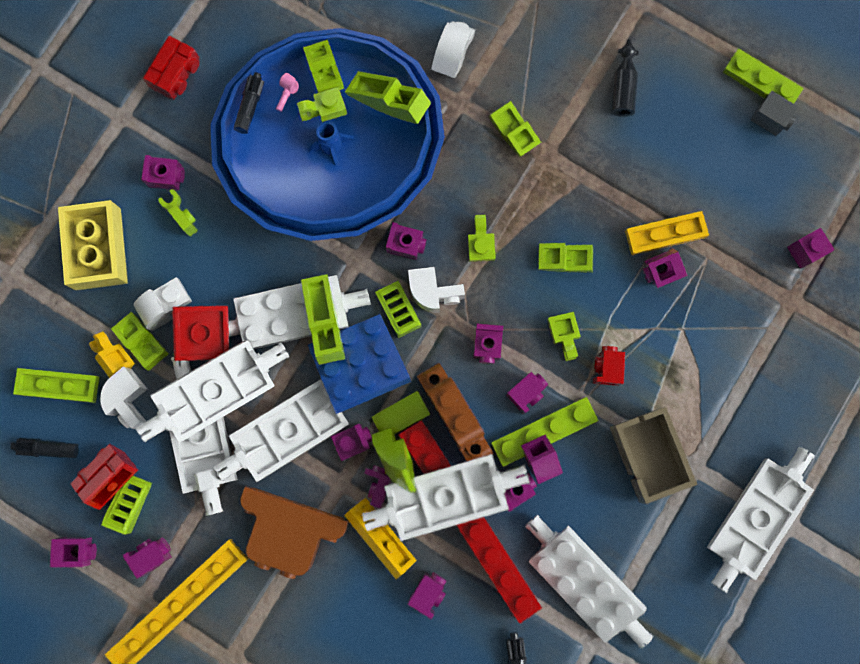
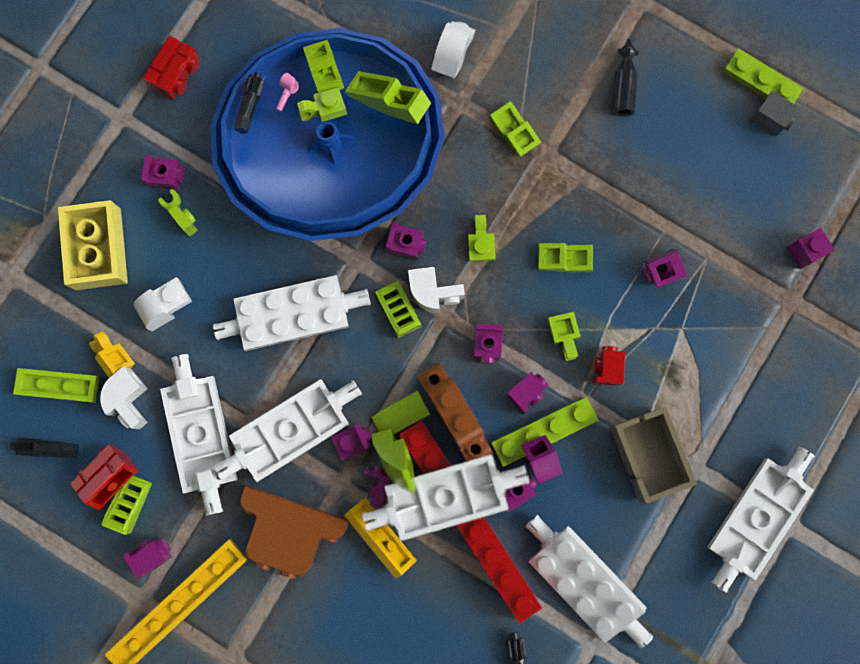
(64, 552): magenta brick -> none
(139, 341): lime slope -> none
(200, 332): red plate -> none
(212, 391): white plate -> none
(322, 319): lime slope -> none
(369, 366): blue plate -> none
(428, 593): magenta brick -> none
(666, 233): yellow plate -> none

